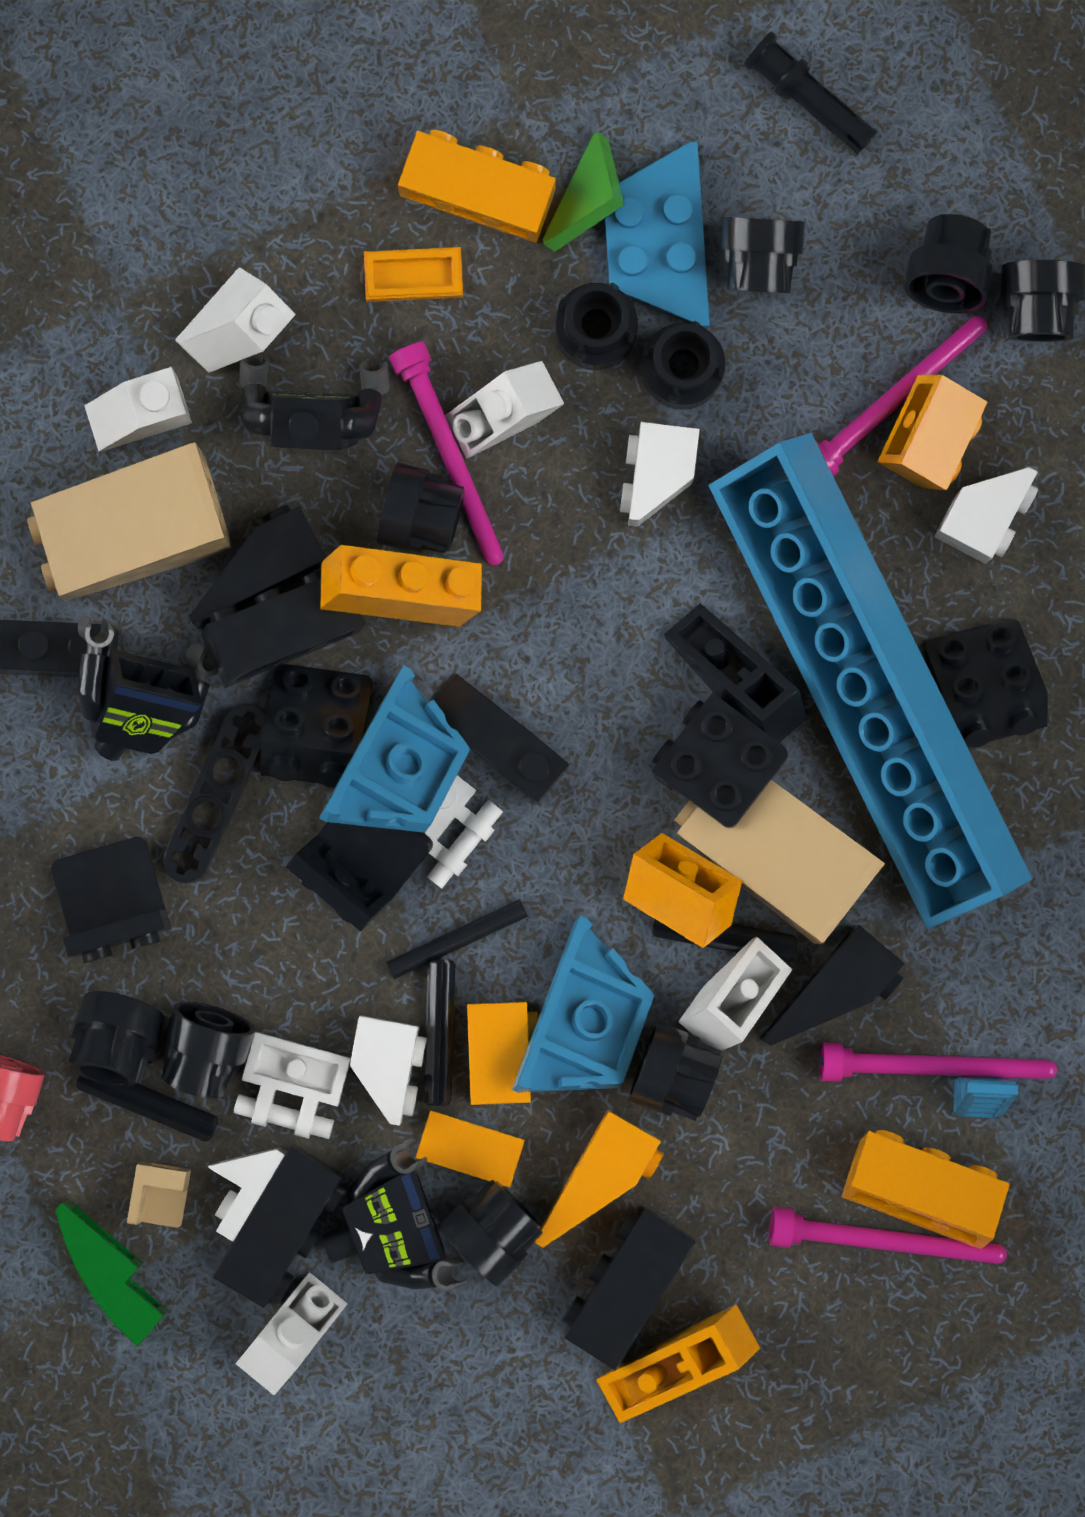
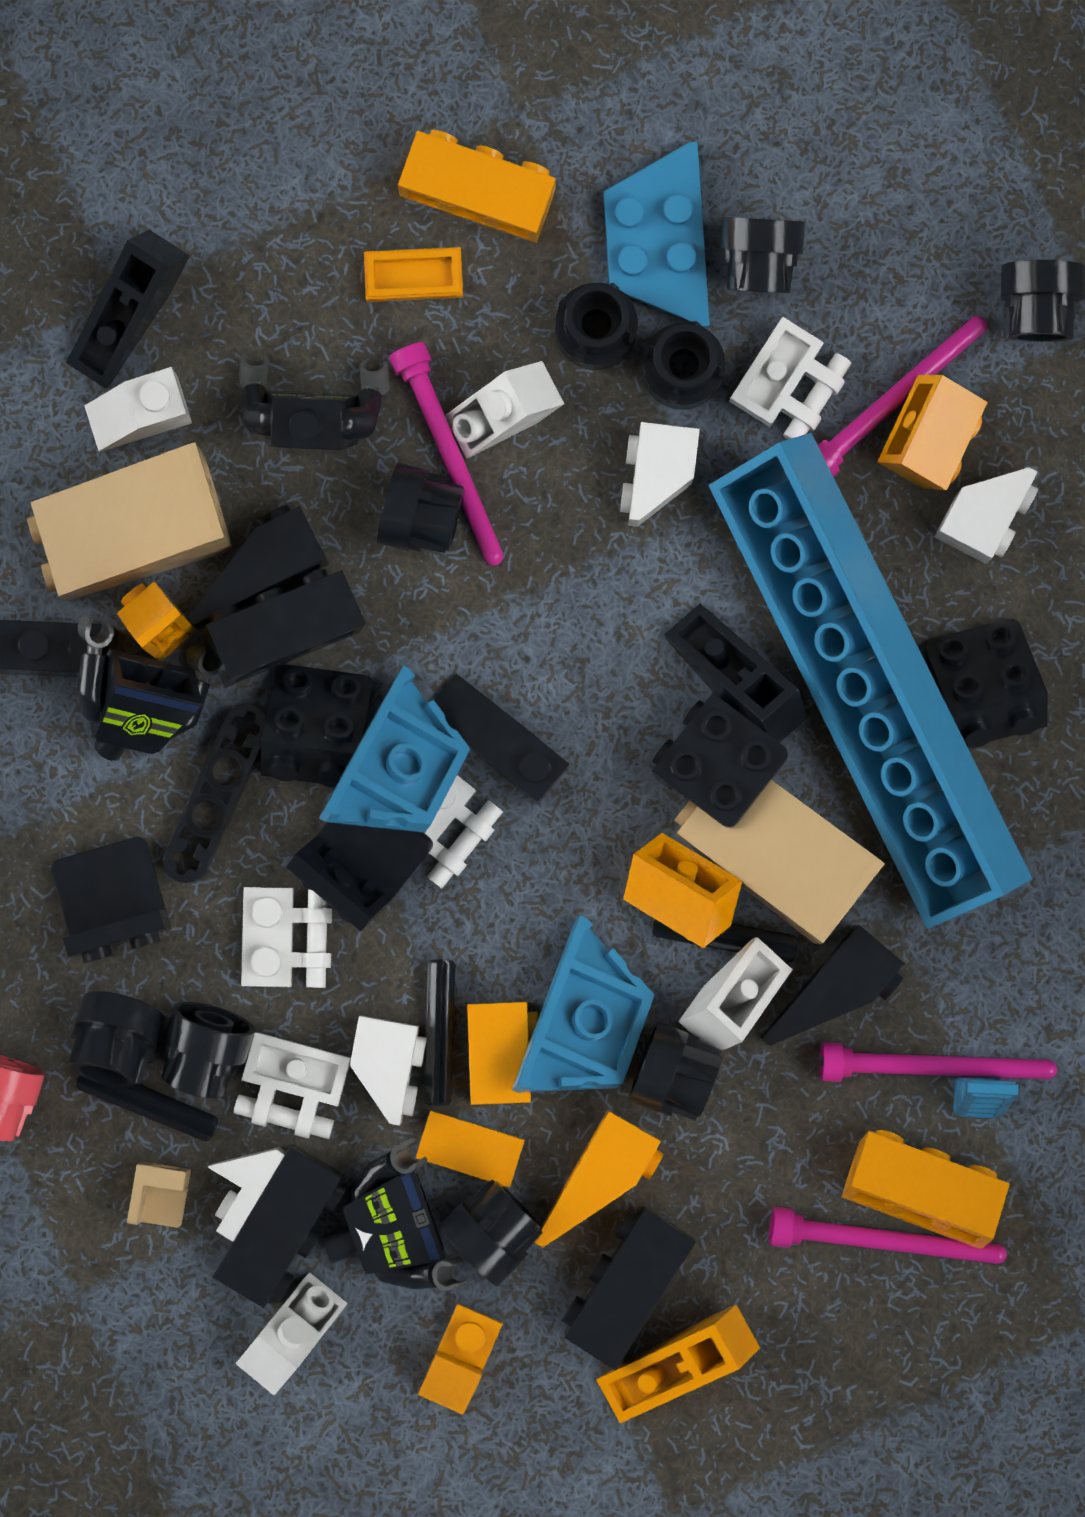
(107, 1273): green slope -> none
(127, 306): none -> black slope
(154, 620): none -> light orange slope
(235, 323): white slope -> none
(269, 938): none -> white plate
(400, 586): light orange brick -> none
(457, 939): black bar -> none
(460, 1358): none -> light orange slope
(589, 197): bright green tile -> none
(776, 373): none -> white plate
(793, 79): black pin -> none
(951, 266): black piece -> none

